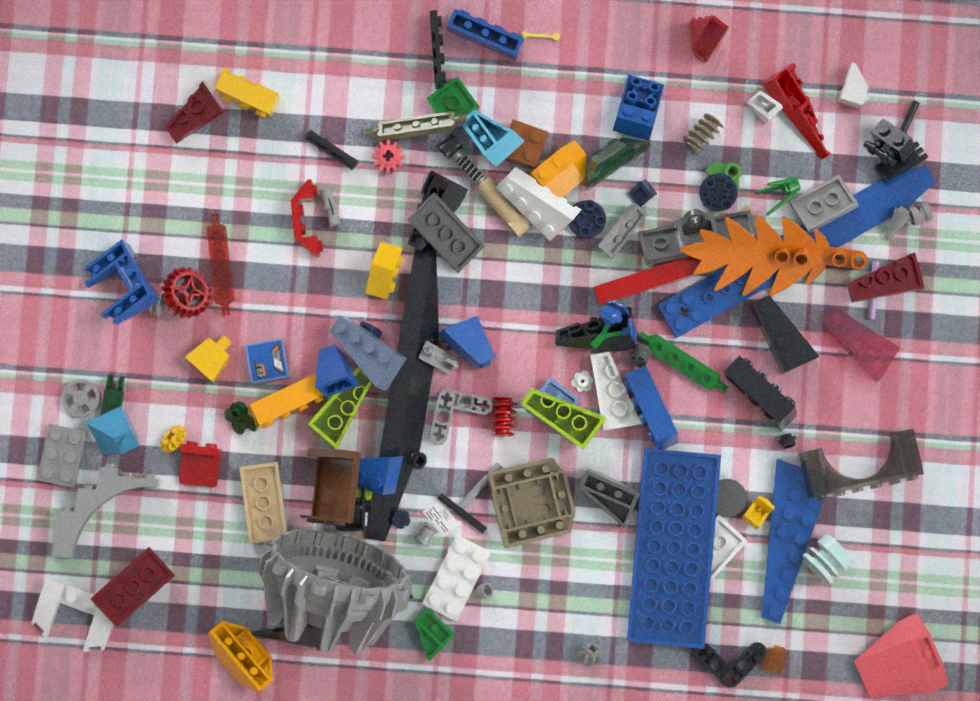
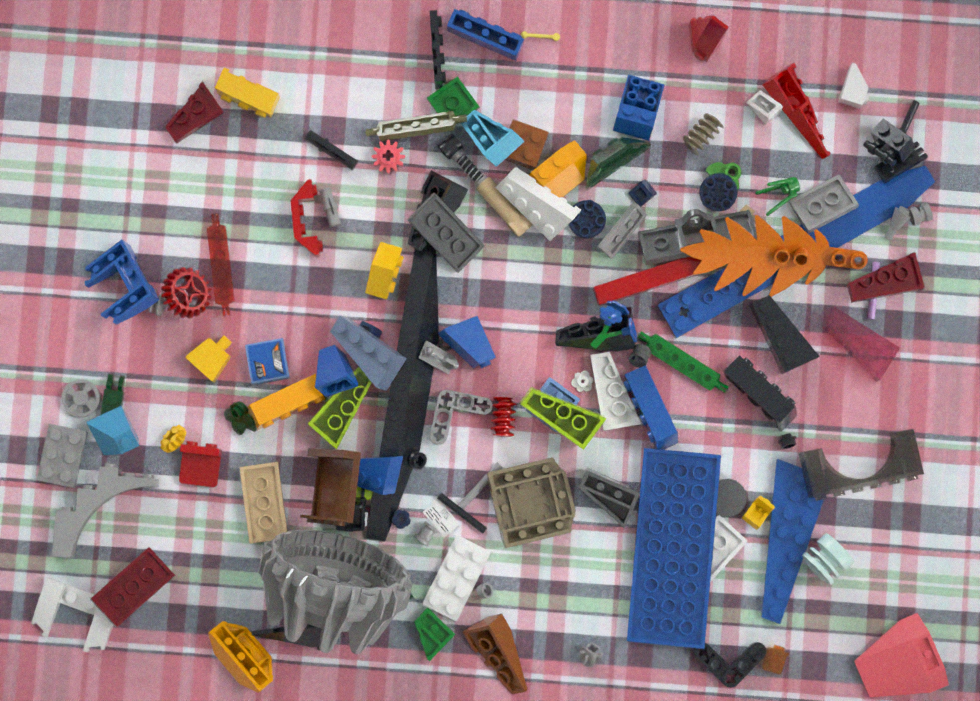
(496, 644): none -> dark orange wedge

